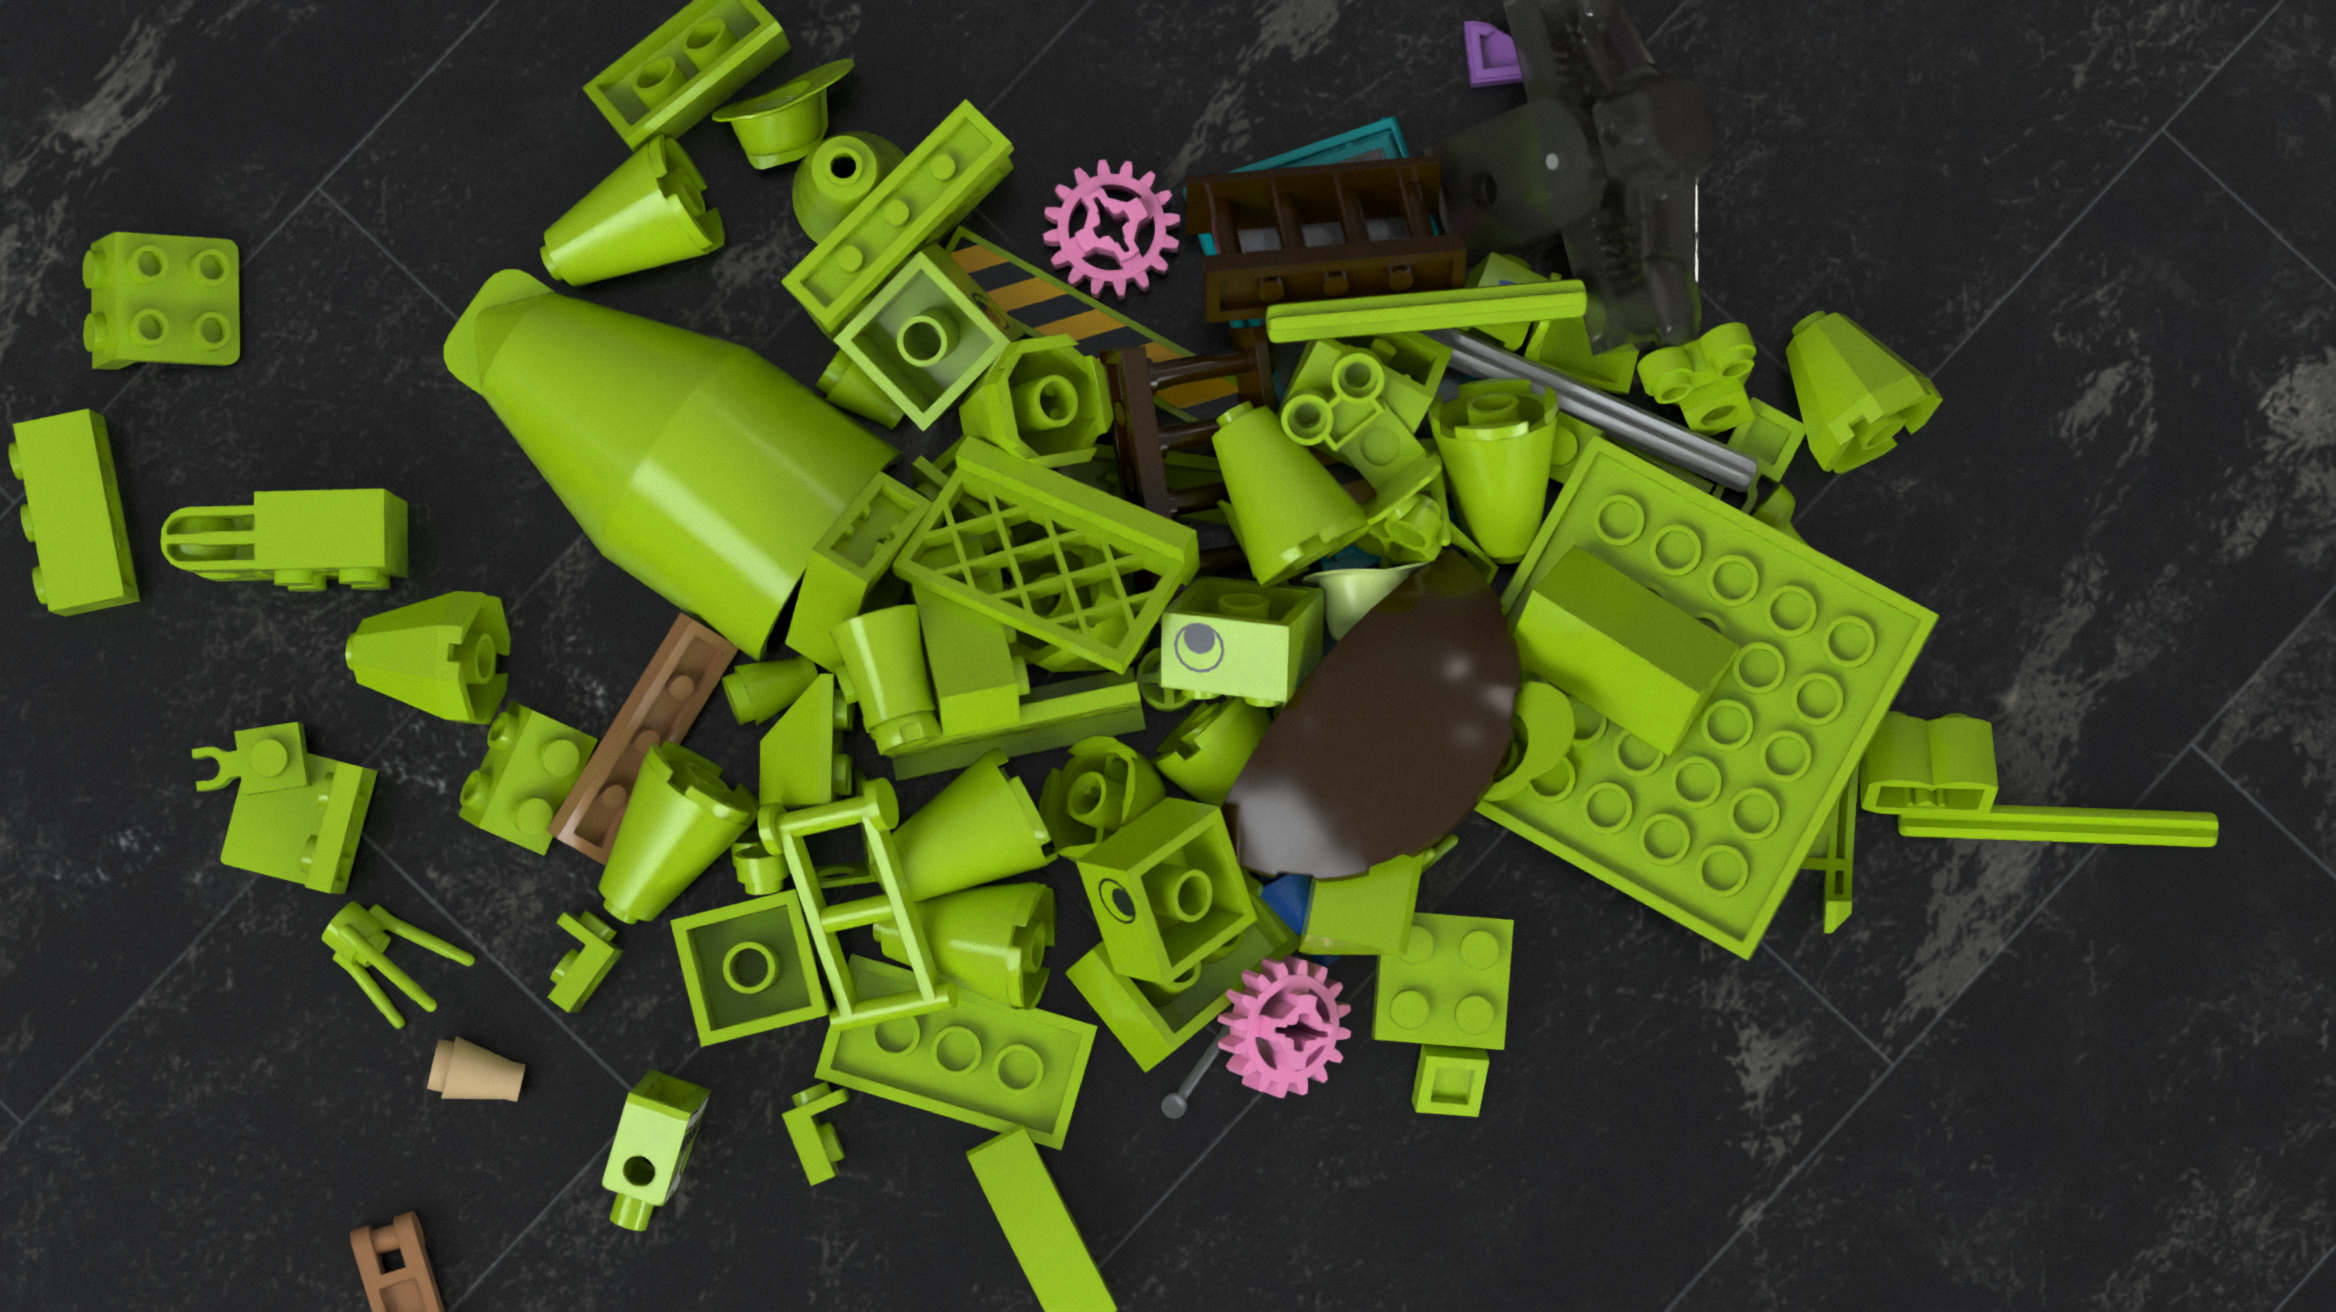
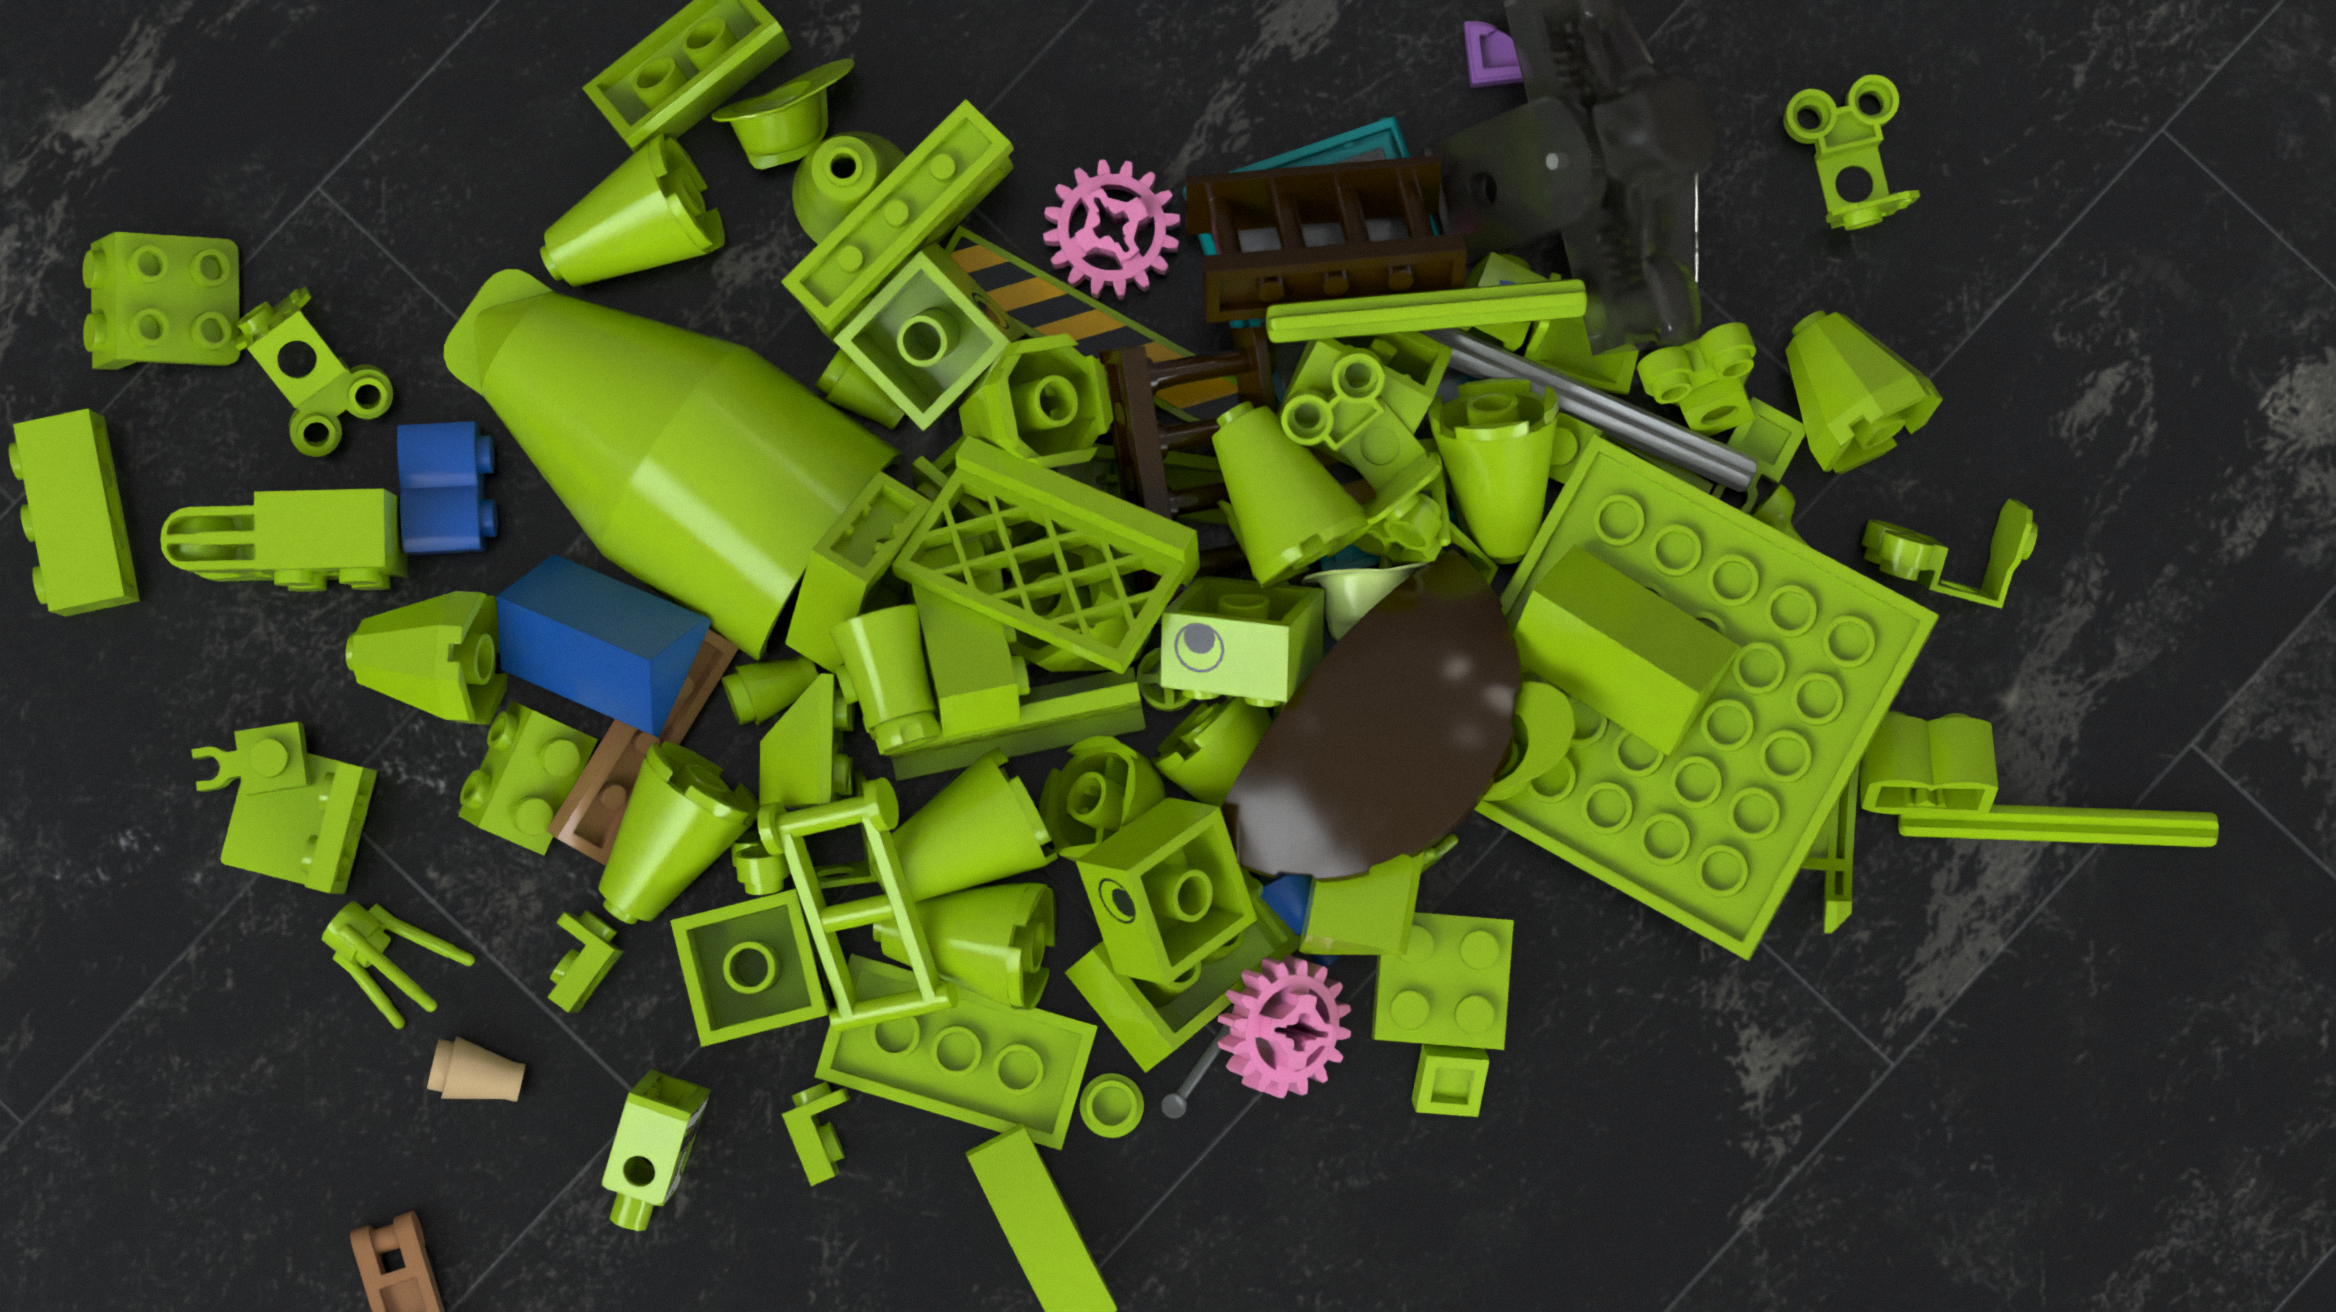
(323, 391): none -> lime piece
(444, 488): none -> blue brick
(598, 641): none -> blue slope
(1111, 1105): none -> lime plate
(1846, 140): none -> lime piece
(1922, 557): none -> lime piece

